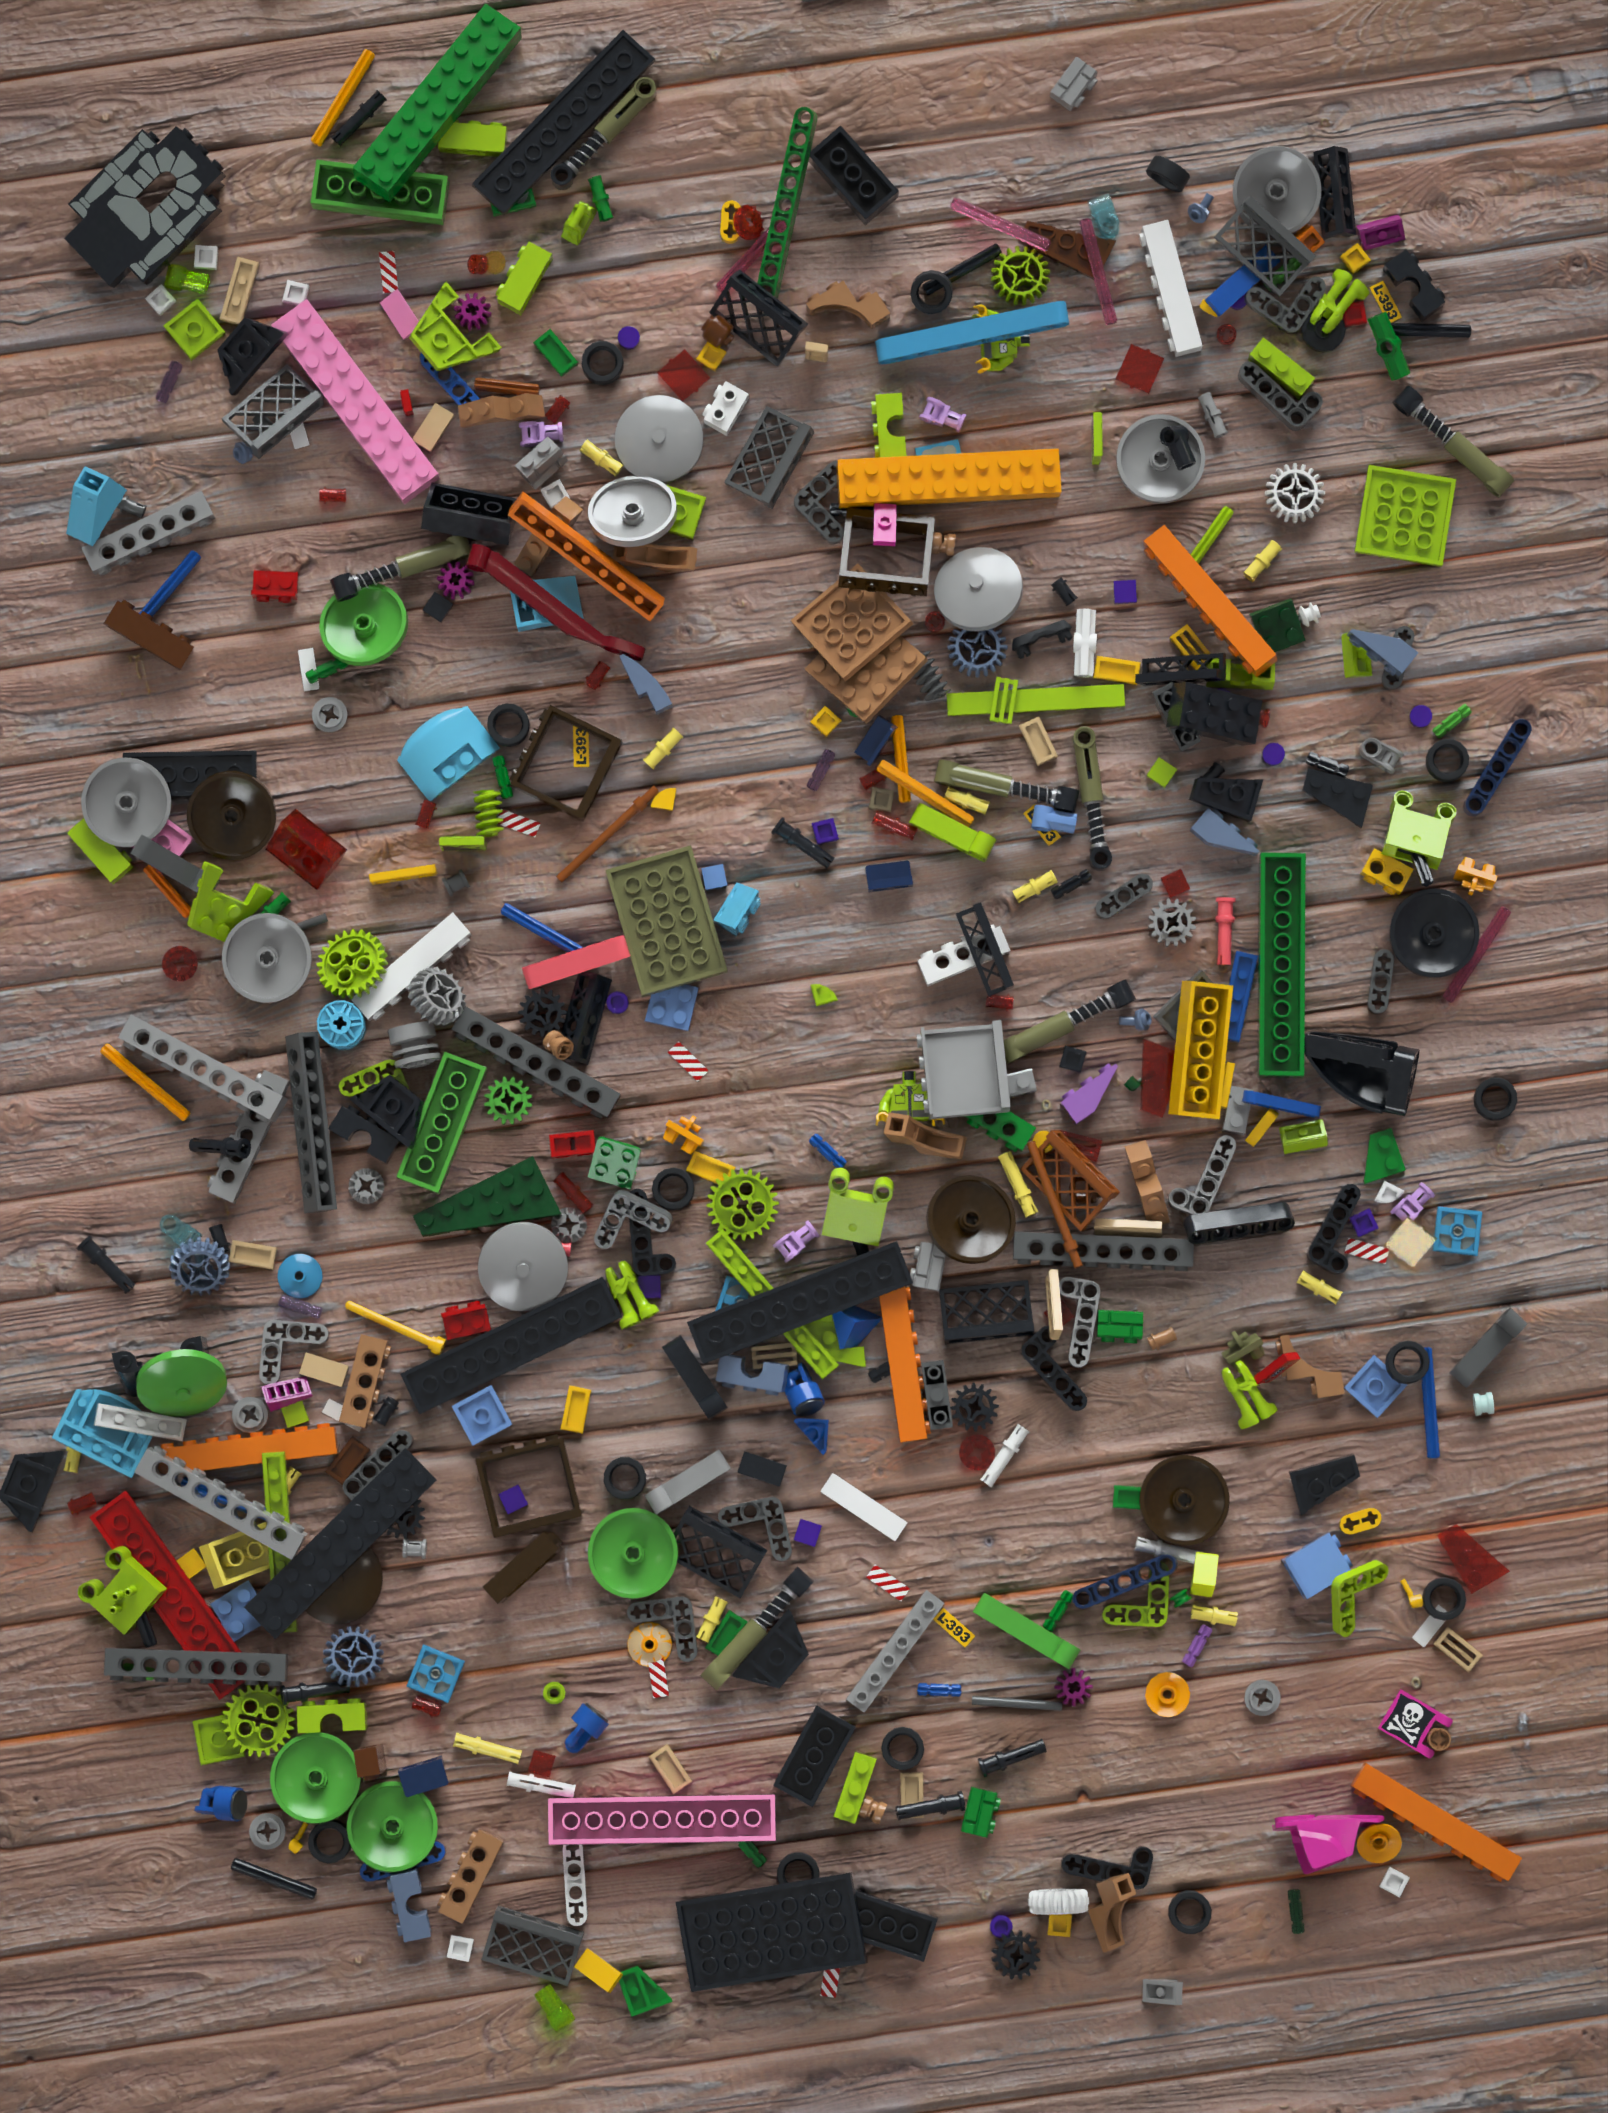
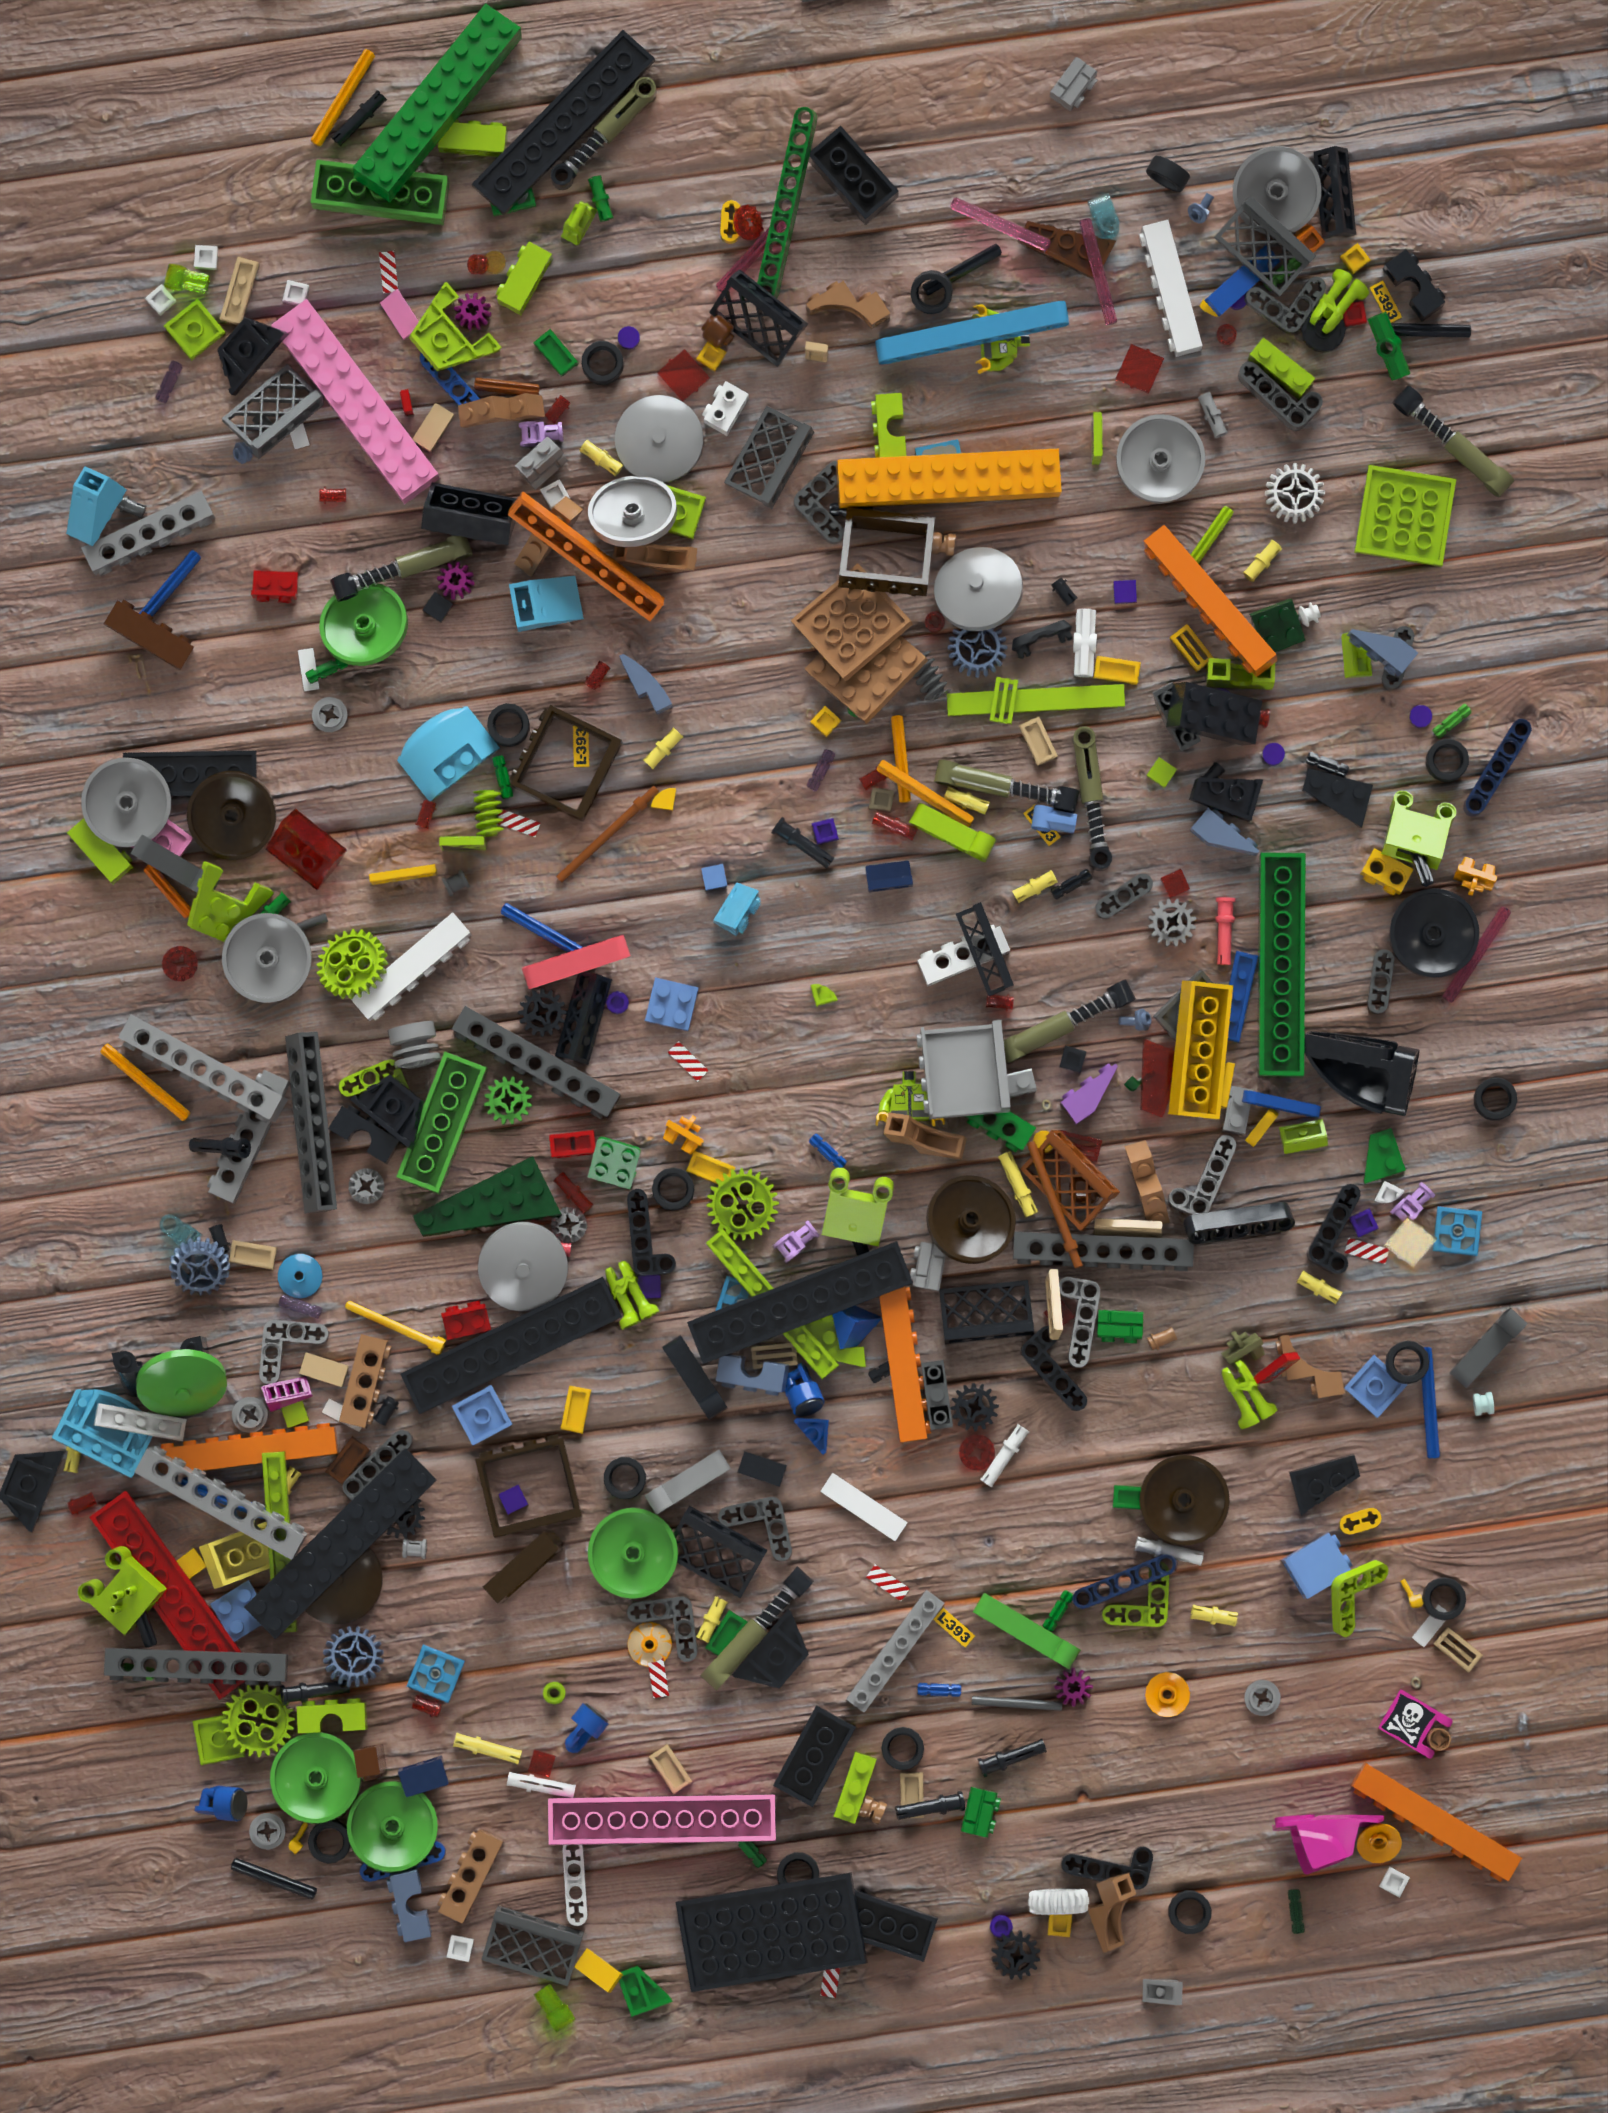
(99, 1257): black pin -> none
(119, 231): panel -> none
(349, 1035): medium azure wheel -> none
(436, 996): light grey gear -> none
(484, 560): dark red piece -> none
(558, 1045): medium nougat wheel -> none
(623, 1211): dark grey beam -> none
(666, 921): olive plate -> none
(807, 1532): dark purple tile -> none
(876, 740): dark blue panel -> none
(884, 524): plate -> none
(941, 415): lavender connector -> none
(1012, 272): lime gear -> none
(1165, 677): black fence -> none
(1177, 441): black piece -> none
(1180, 1598): green bush -> none
(1197, 1645): medium lavender axle -> none
(1204, 1574): neon yellow slope -> none
(1381, 232): magenta slope -> none
(1382, 755): light grey piece -> none
(1470, 1559): clear red wing -> none

